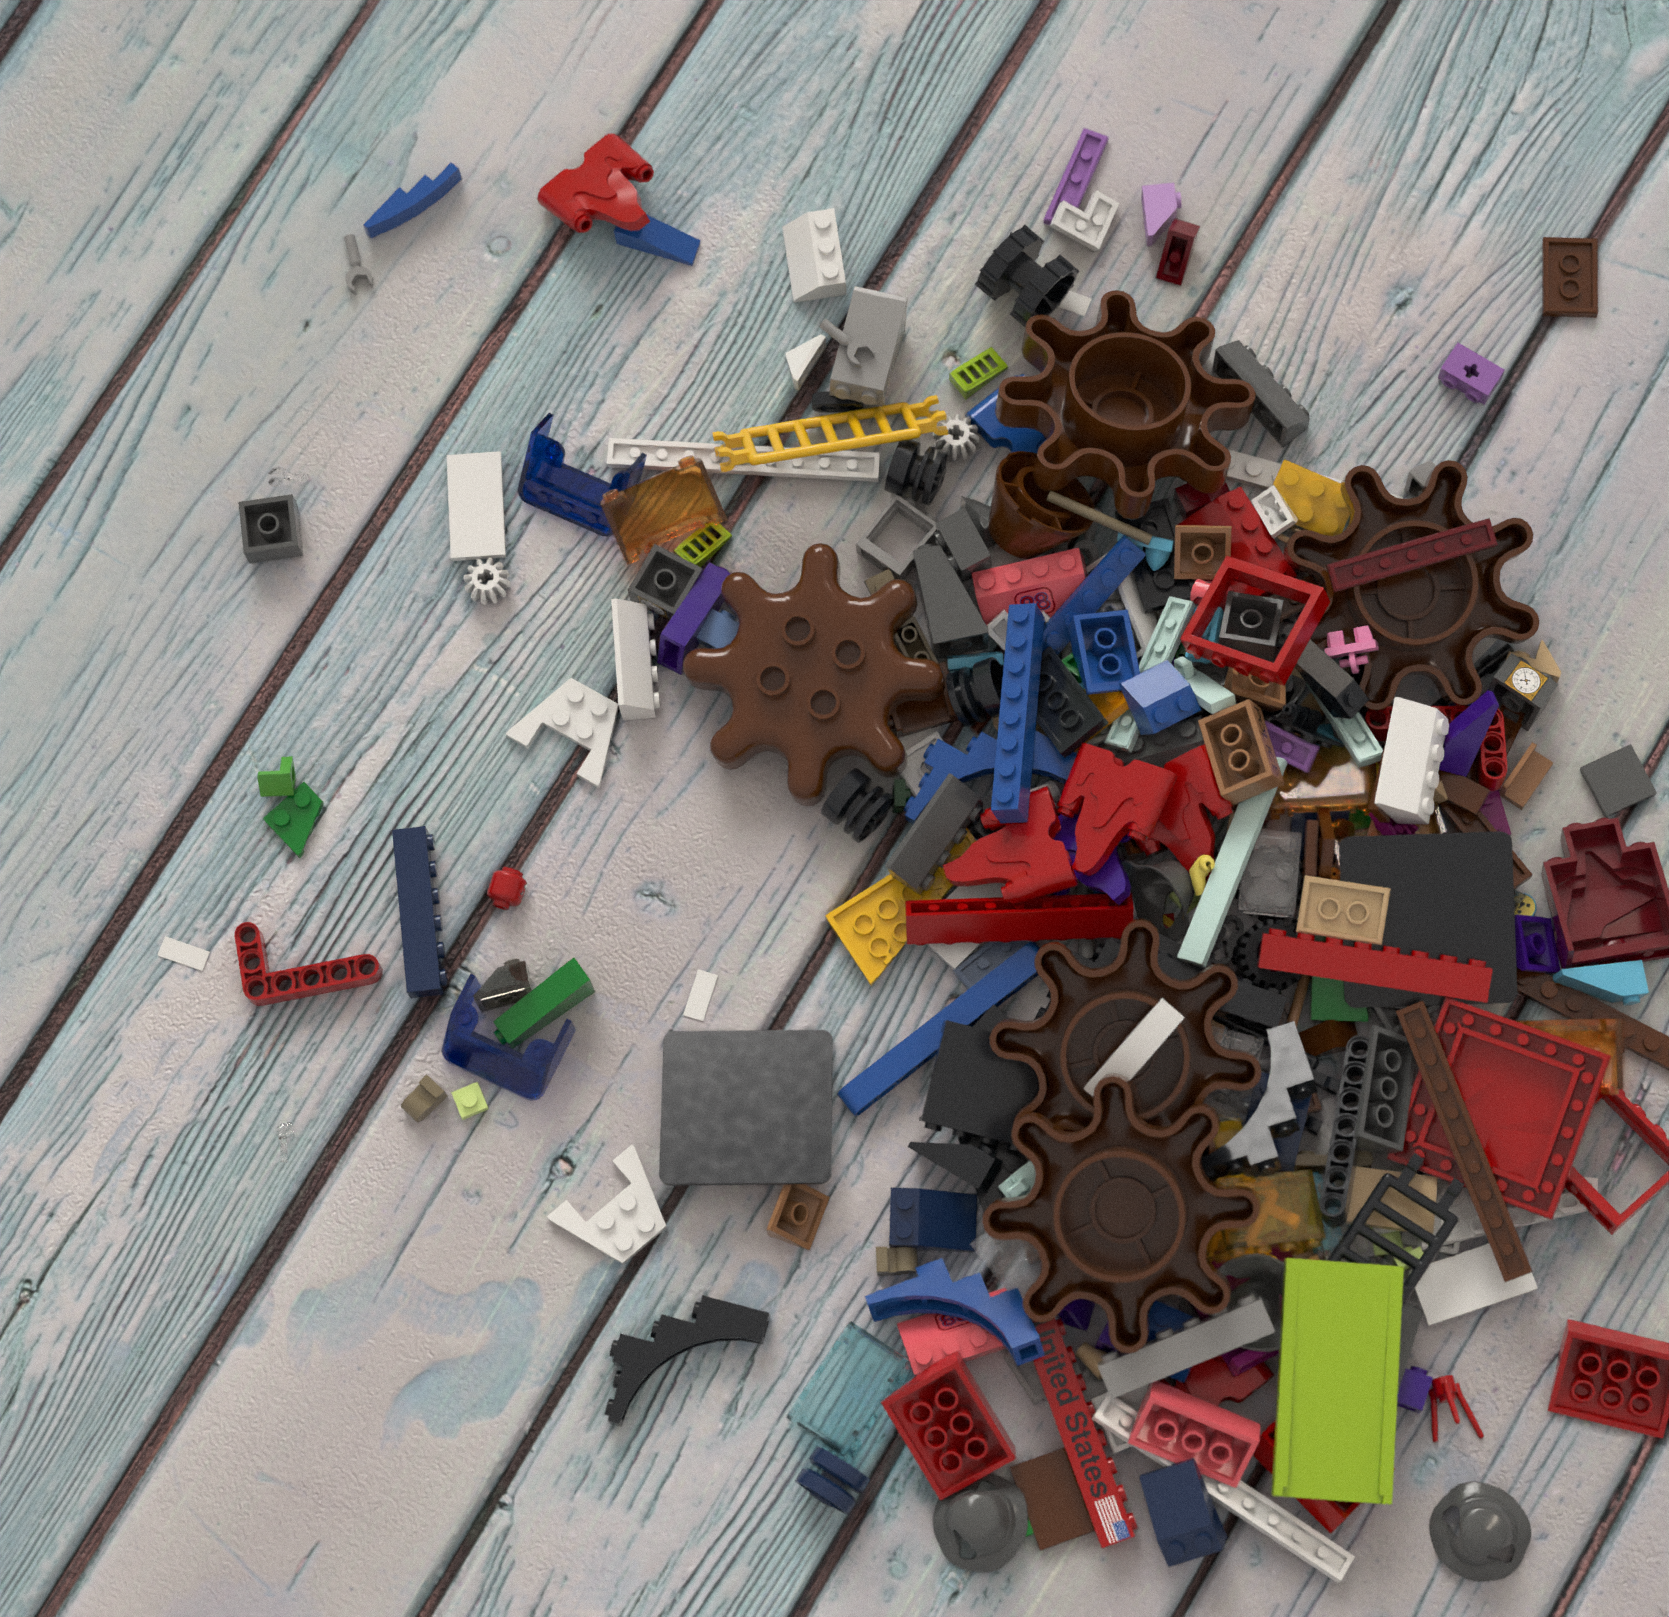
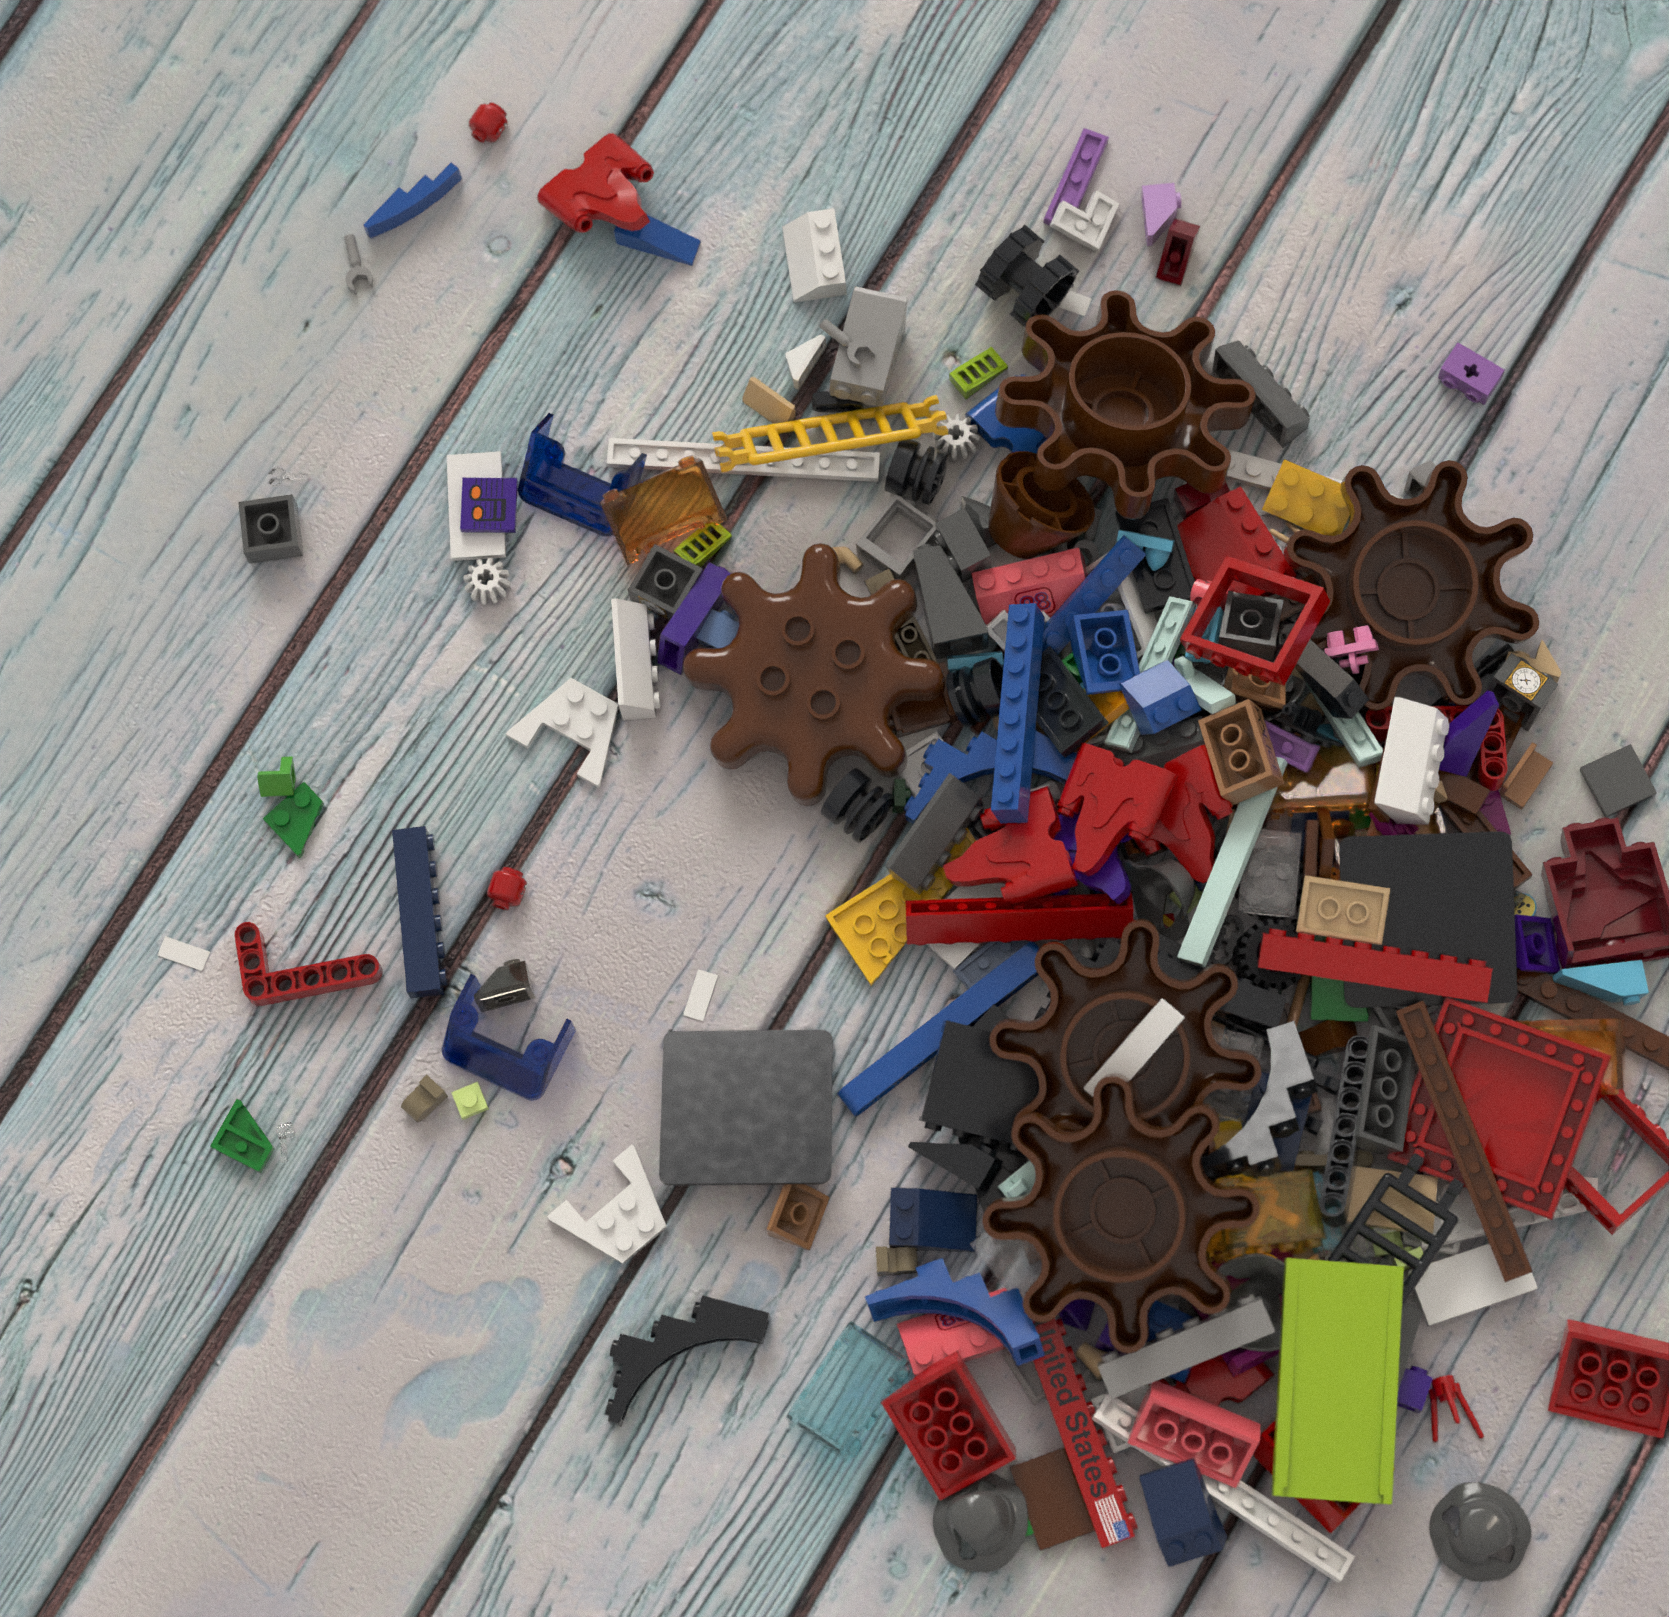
(243, 1139): none -> green wing
(488, 122): none -> red head
(489, 505): none -> dark purple tile
(544, 1004): green slope -> none
(768, 402): none -> tan slope
(834, 1477): dark blue wheel -> none
(848, 558): none -> tan arm
(1099, 517): dark tan bar -> none
(1199, 872): light yellow arm -> none
(1200, 550): medium nougat slope -> none
(1274, 511): white slope -> none
(1411, 555): dark red tile -> none
(1570, 277): reddish brown tile -> none

